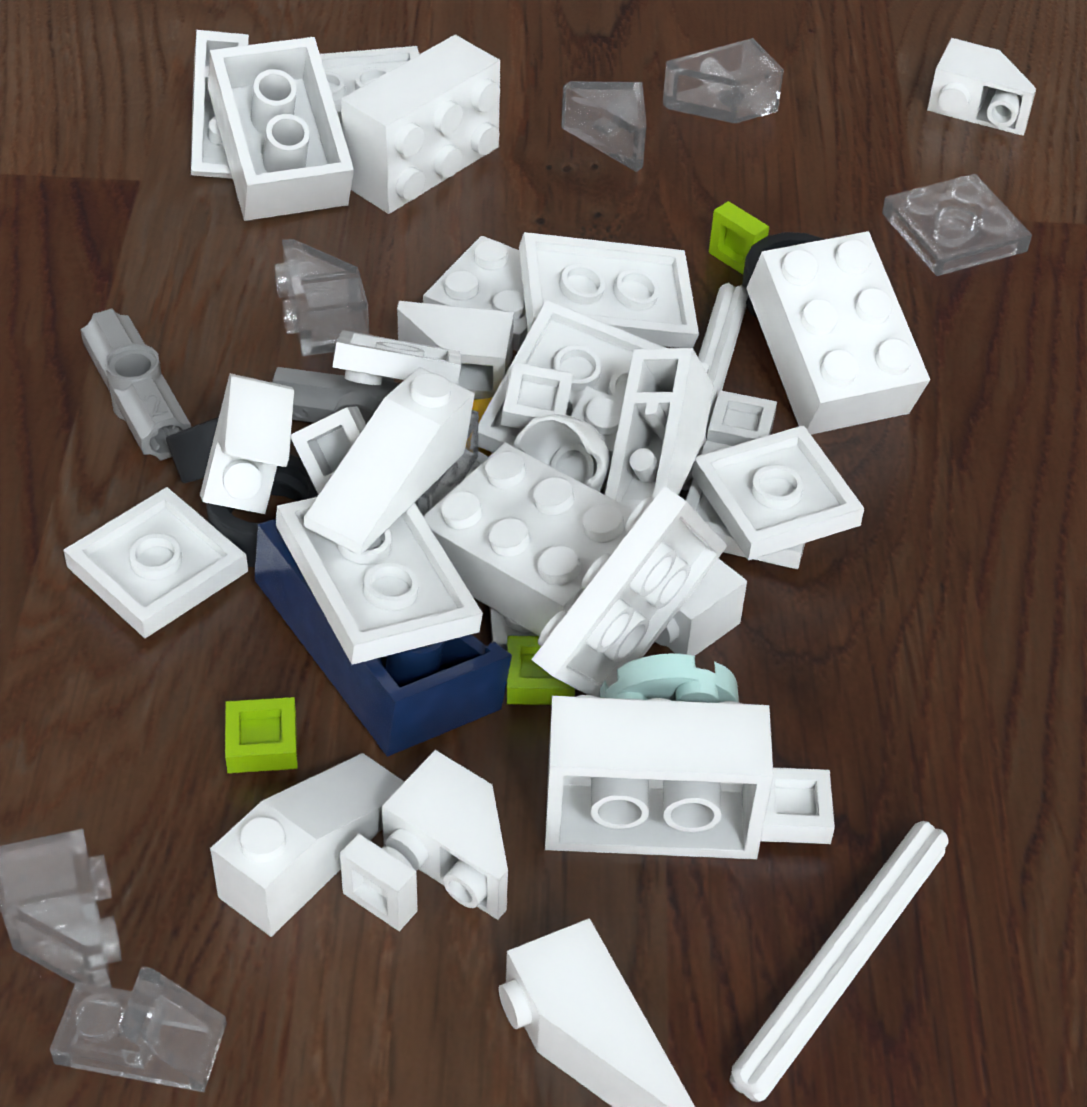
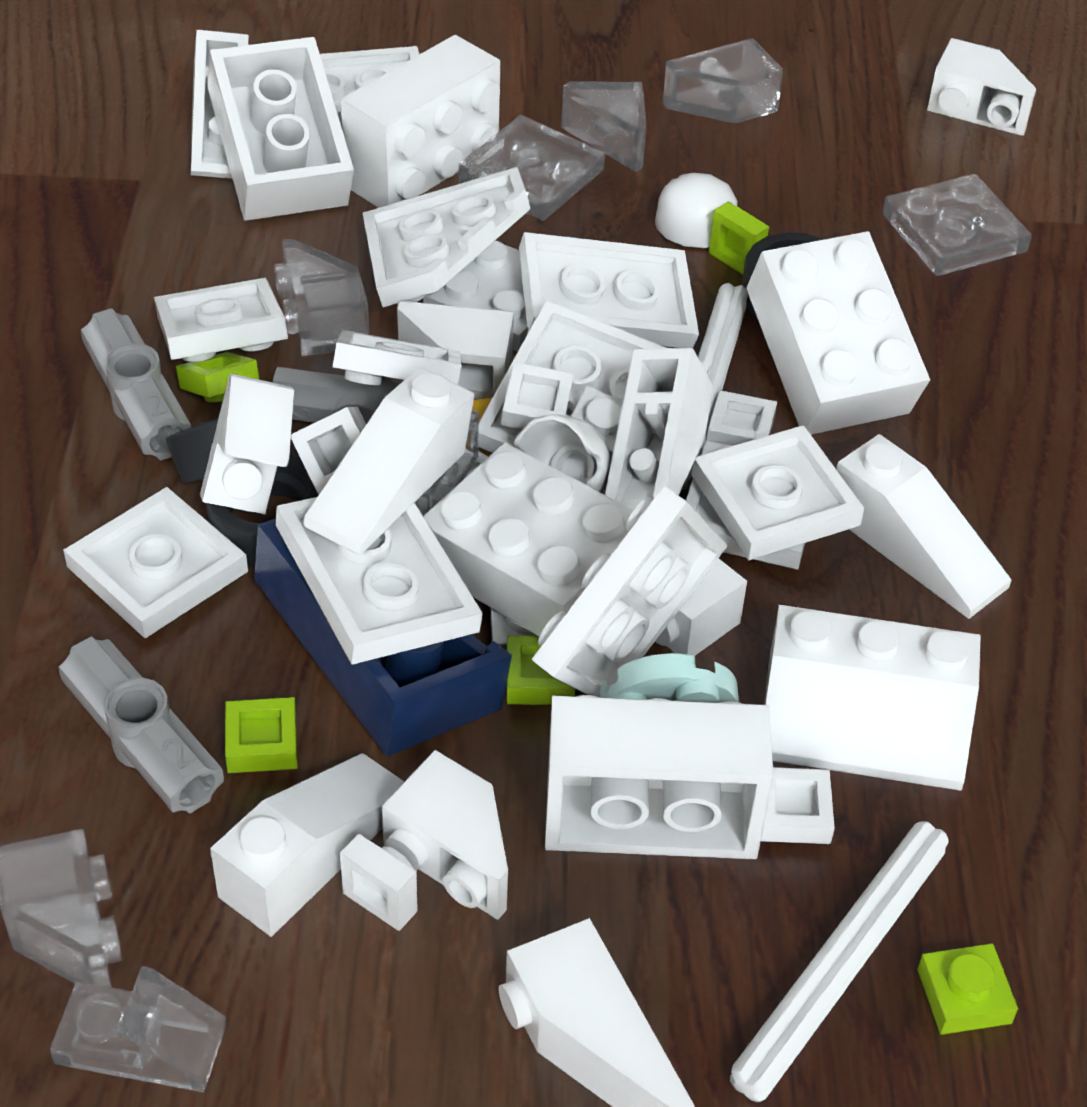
(141, 725): none -> light grey piece
(211, 375): none -> lime plate
(220, 319): none -> white plate
(433, 236): none -> white plate
(547, 160): none -> clear plate
(688, 208): none -> white hair
(872, 696): none -> white slope
(920, 527): none -> white slope
(967, 989): none -> lime plate

